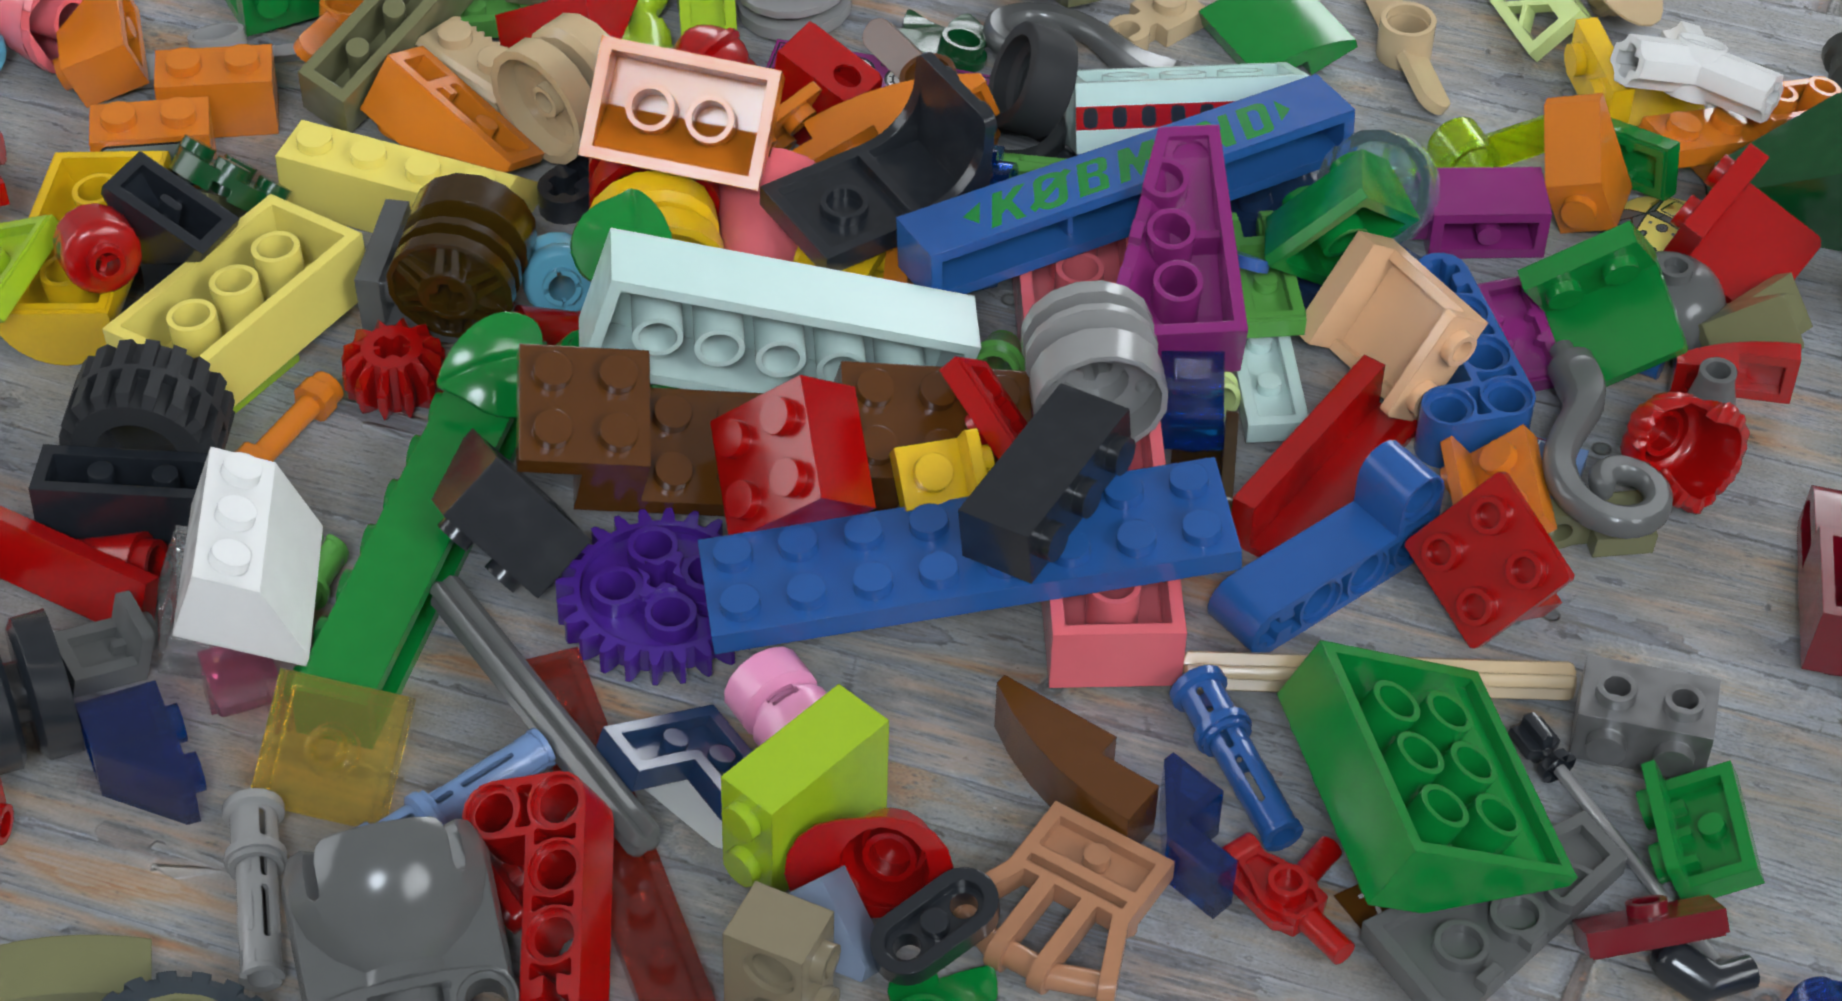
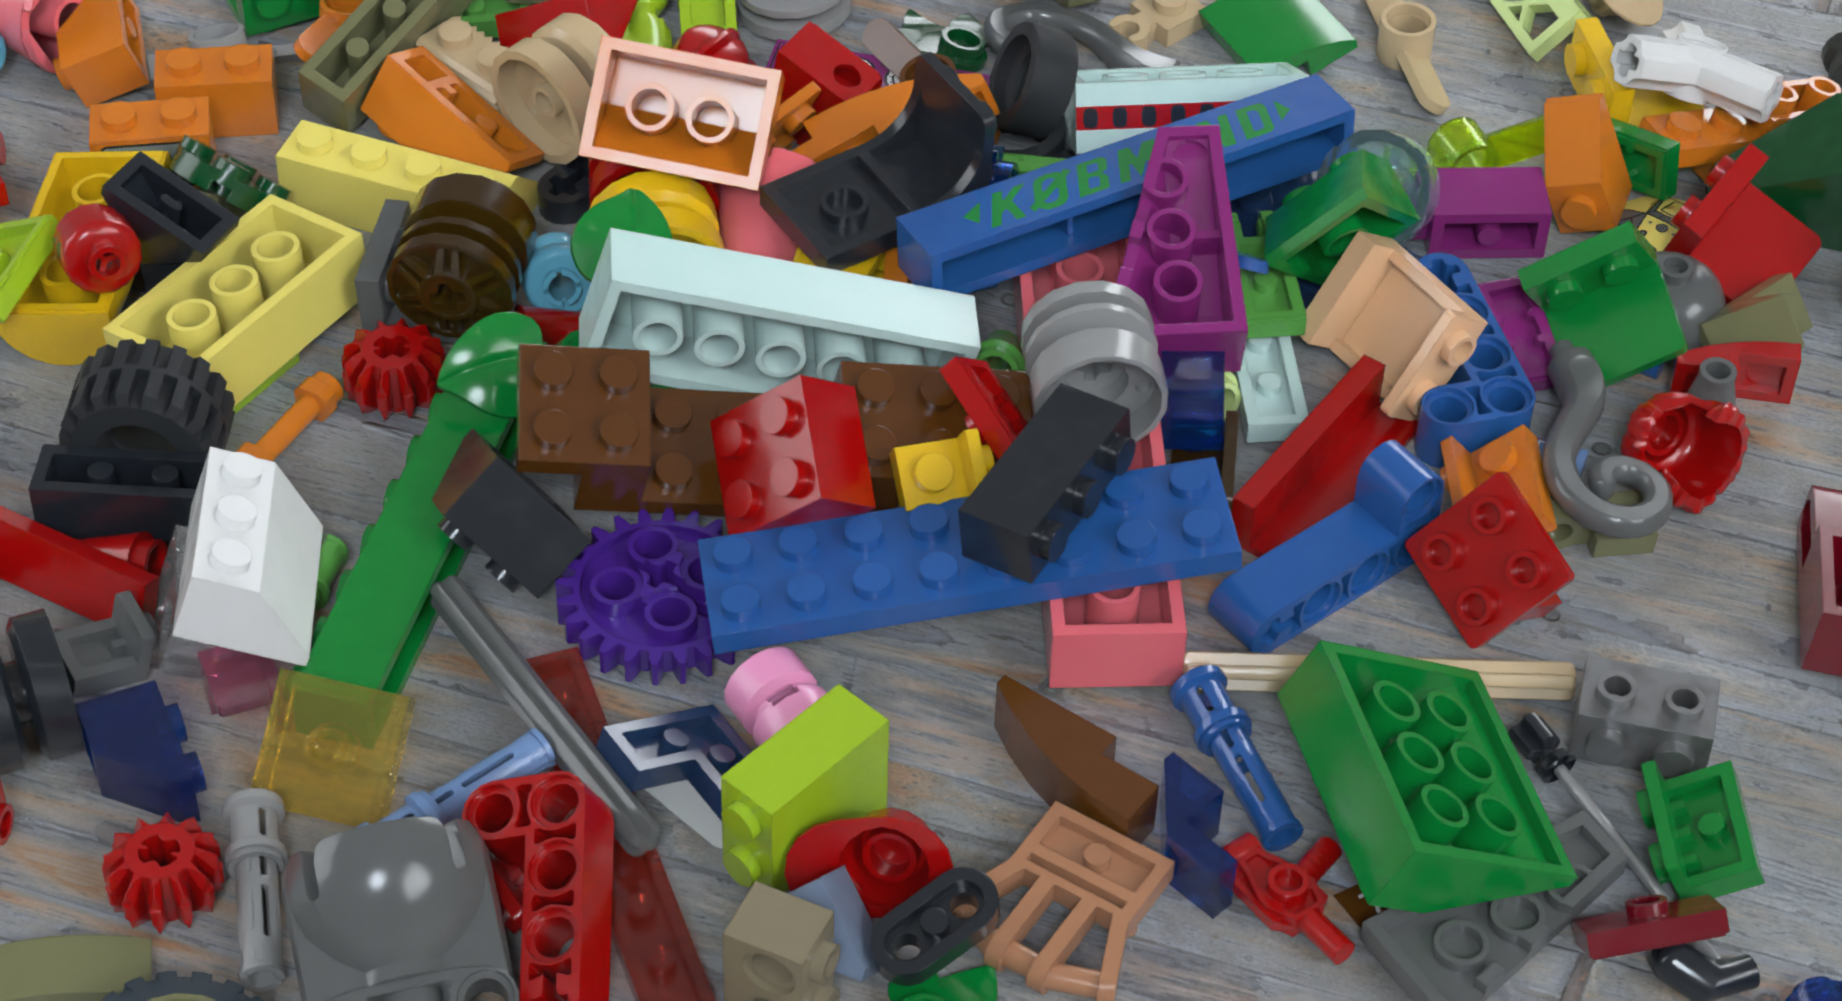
(163, 872): none -> red gear

